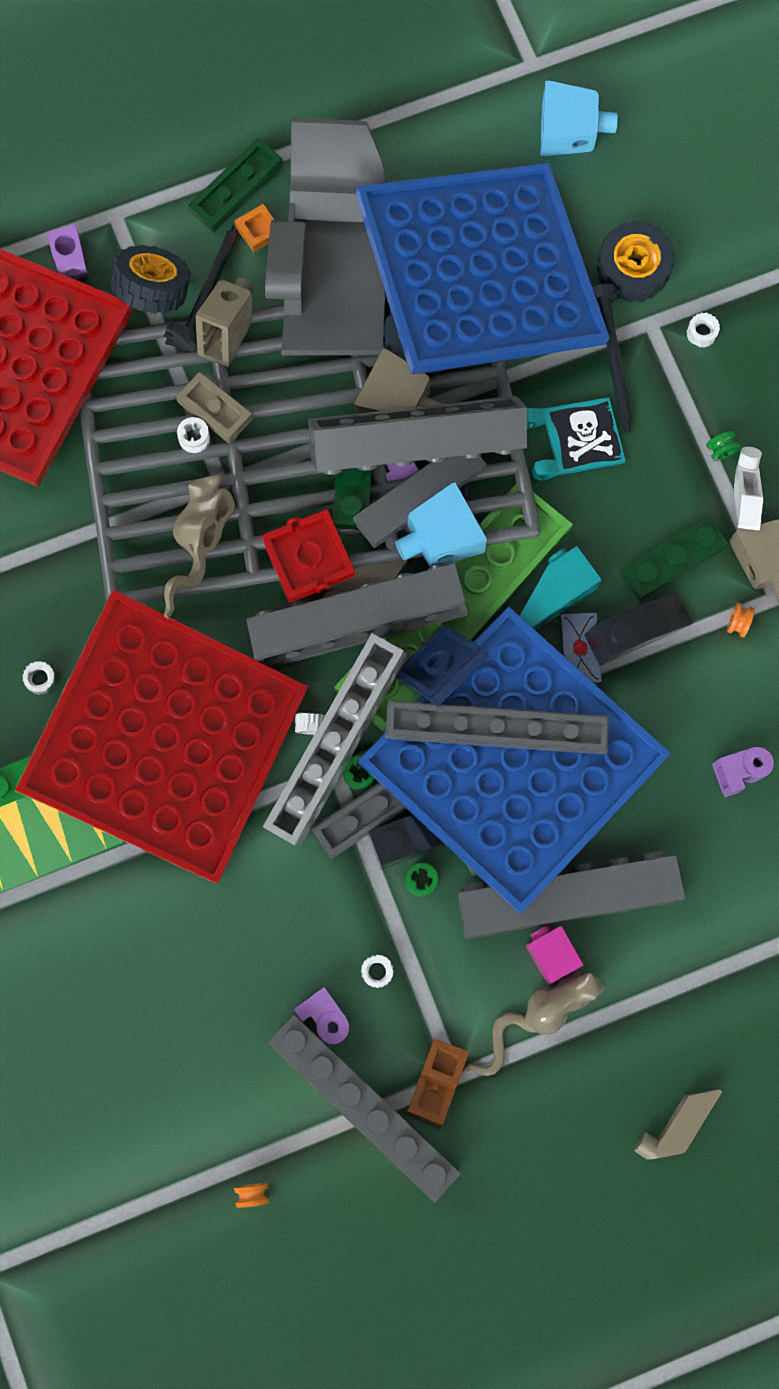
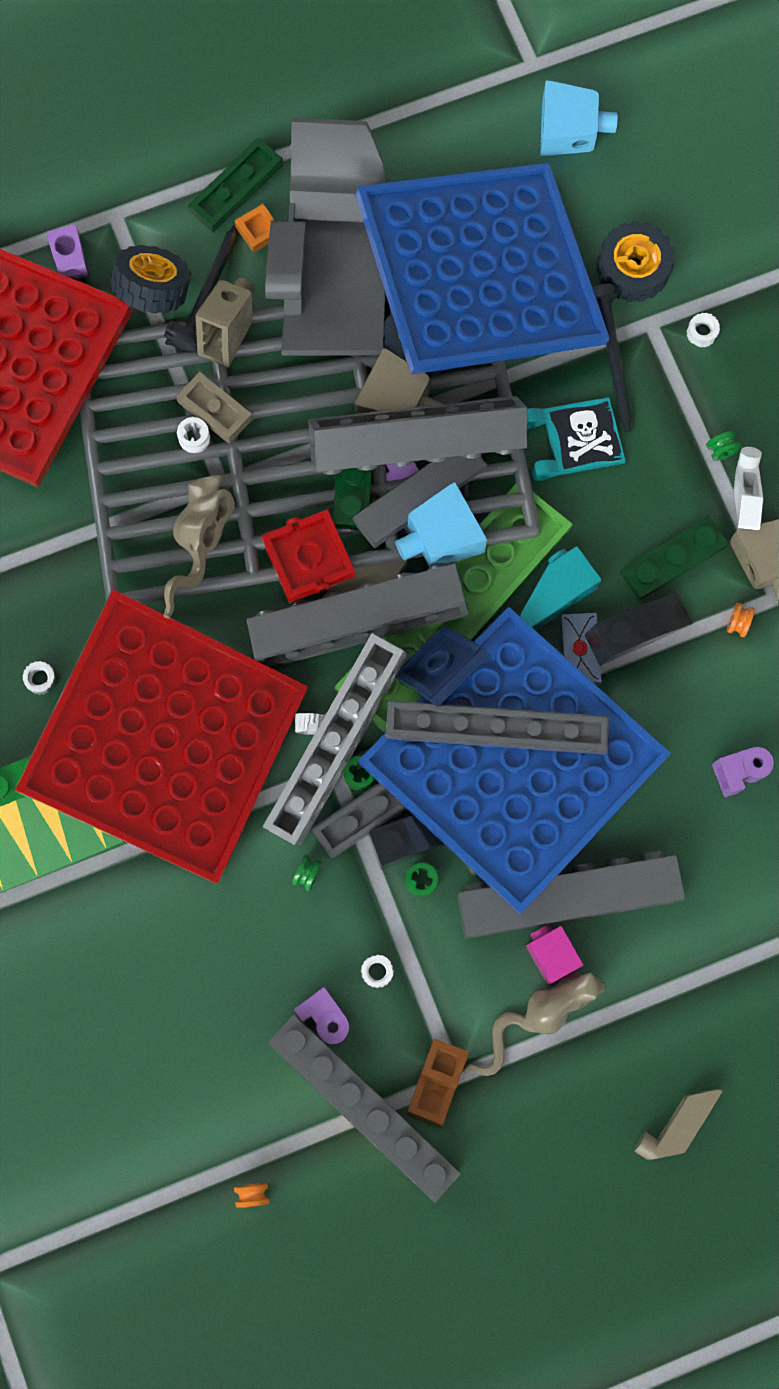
(306, 873): none -> green bush

